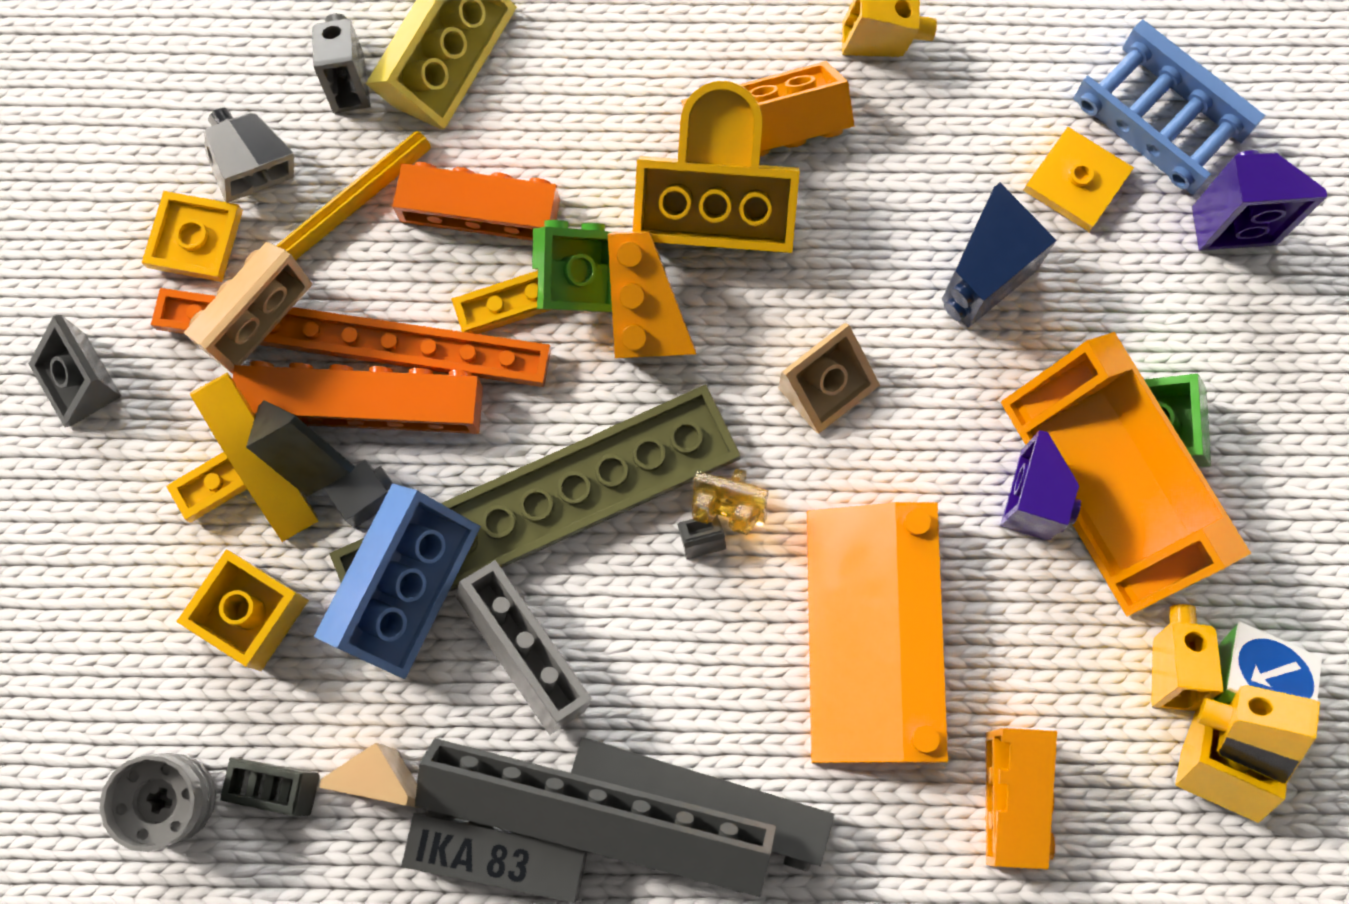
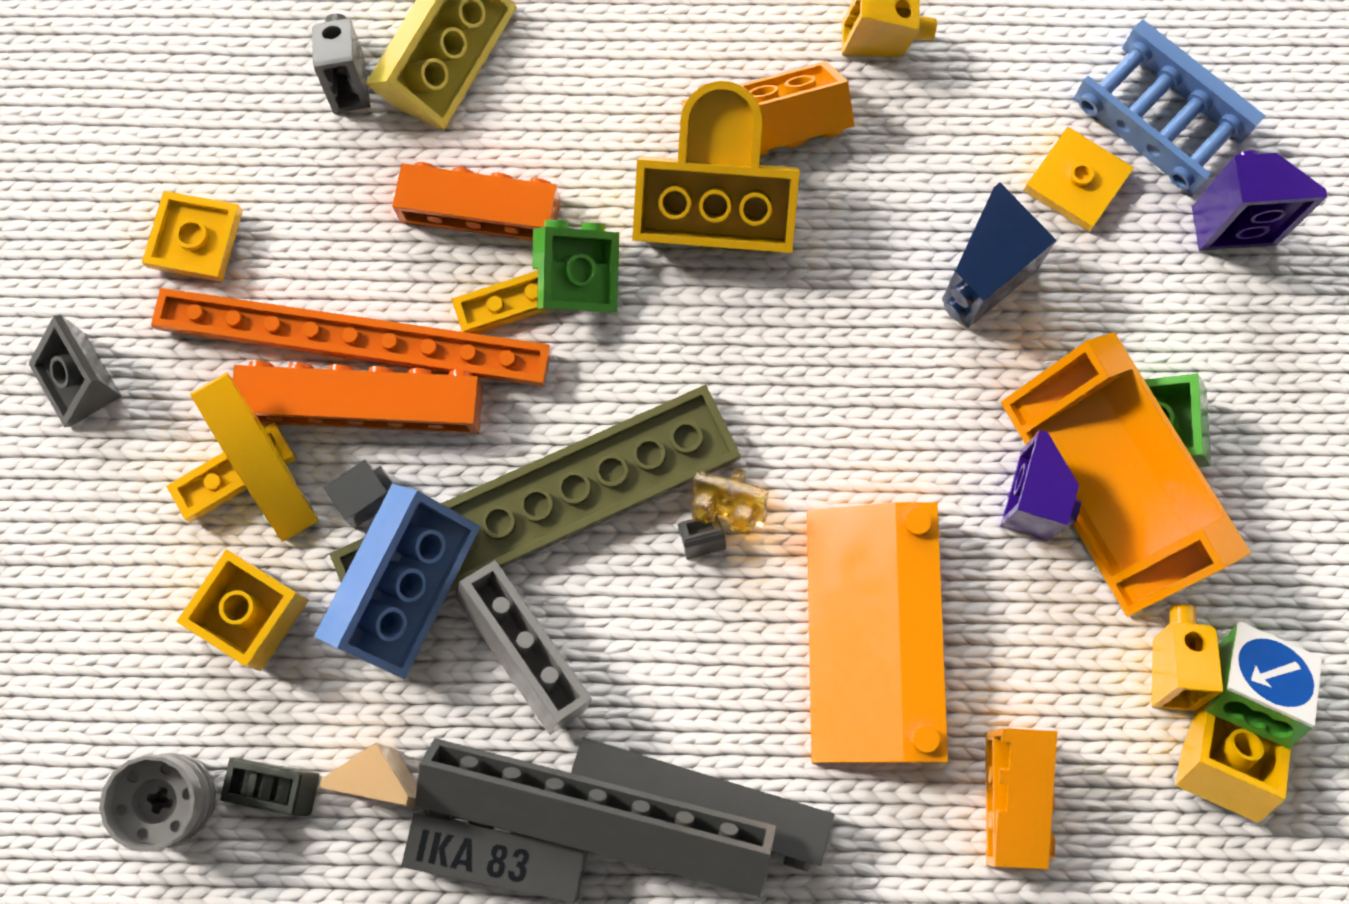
(245, 154): light grey torso -> none
(249, 306): tan slope -> none
(295, 450): pearl dark grey slope -> none
(354, 195): yellow axle -> none
(643, 302): light orange wedge -> none
(829, 379): tan slope -> none
(1263, 729): yellow torso -> none

